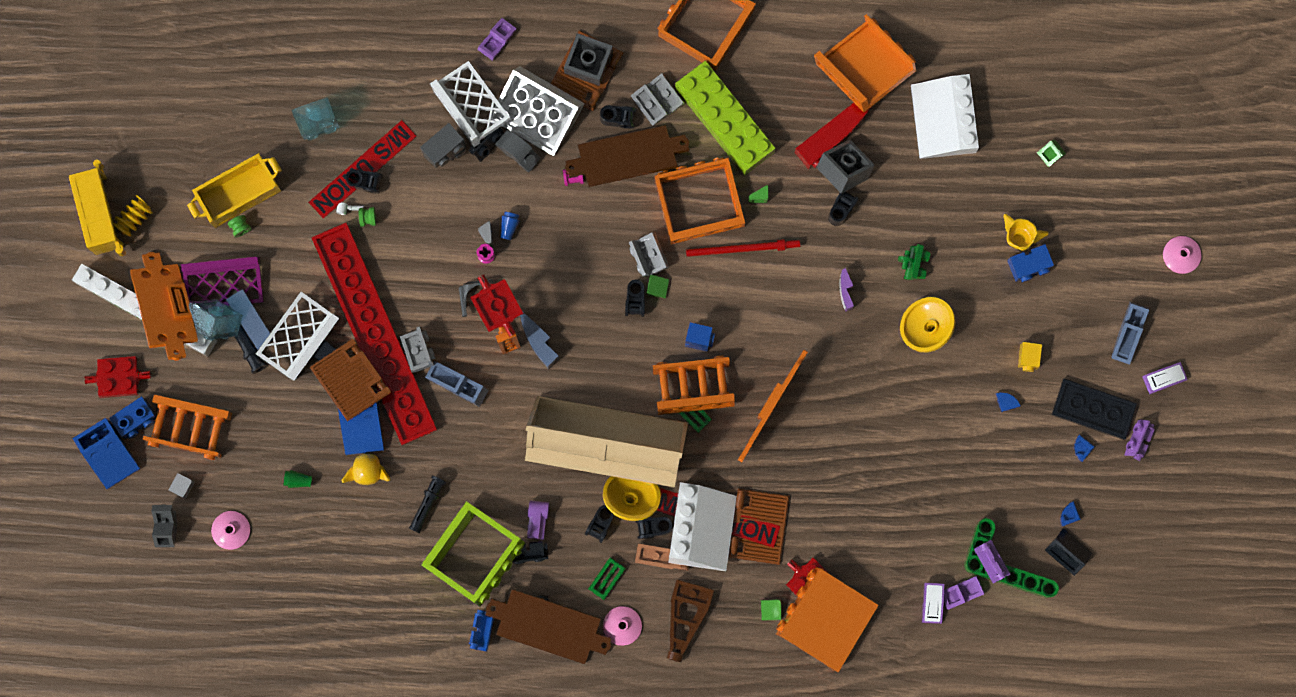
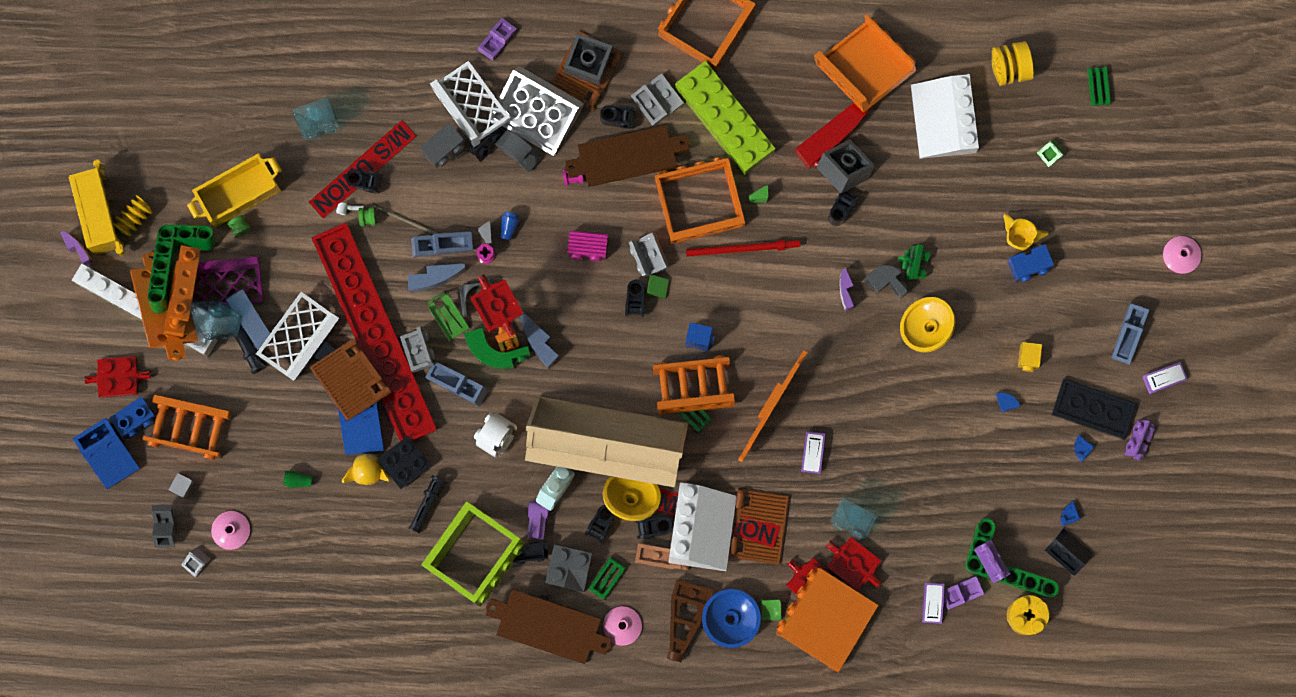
(73, 245): none -> medium lavender slope
(167, 243): none -> green beam
(182, 291): none -> orange fence
(195, 562): none -> light grey slope
(404, 219): none -> dark tan piece
(404, 462): none -> black hinge
(435, 277): none -> sand blue slope
(441, 244): none -> sand blue slope
(453, 325): none -> bright green piece
(480, 639): blue hinge -> none
(491, 358): none -> green arch
(495, 434): none -> white brick
(555, 487): none -> light aqua brick
(569, 568): none -> dark grey slope
(587, 246): none -> dark pink brick
(738, 605): none -> blue dish
(813, 452): none -> white slope
(852, 519): none -> clear light blue slope
(853, 564): none -> red plate
(884, 276): none -> dark grey brick
(1017, 63): none -> yellow wheel
(1036, 608): none -> yellow brick
(1097, 71): none -> green tile

